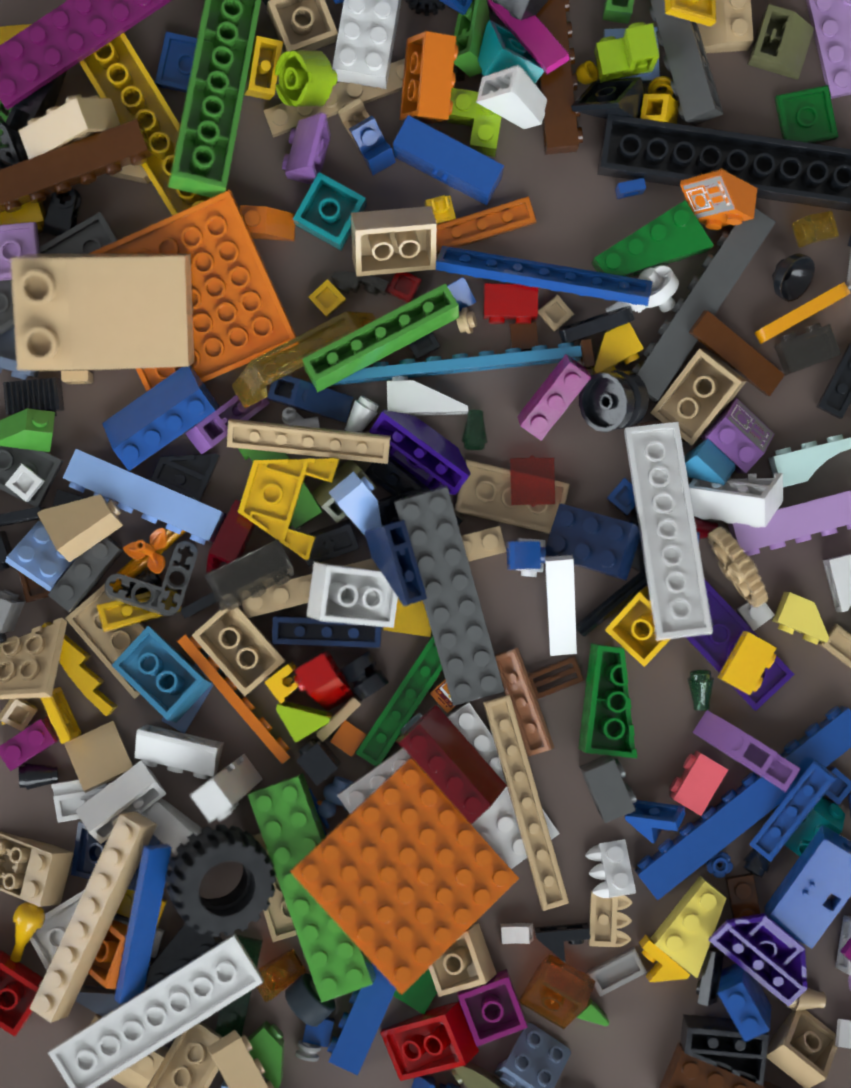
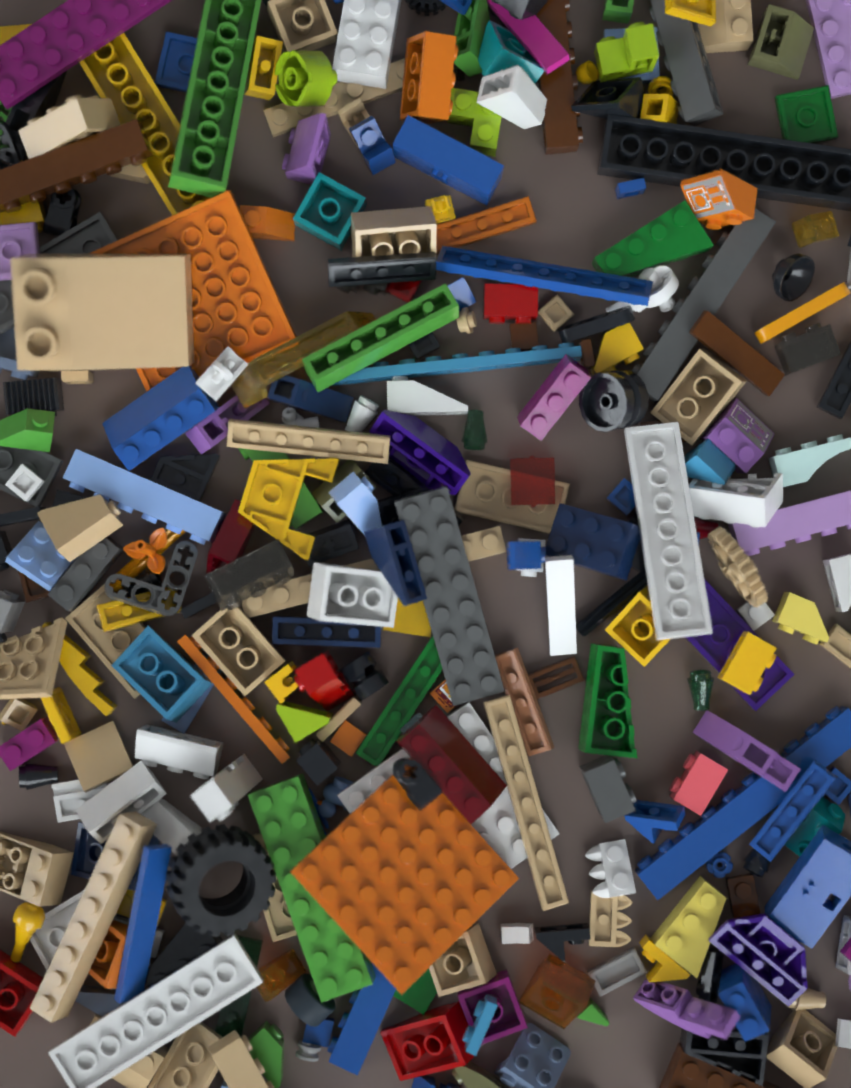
(221, 373): none -> white hips
(327, 298): yellow plate -> none
(381, 269): none -> black tile
(419, 785): none -> black piece
(484, 1013): none -> dark azure plate
(685, 1011): none -> medium lavender slope

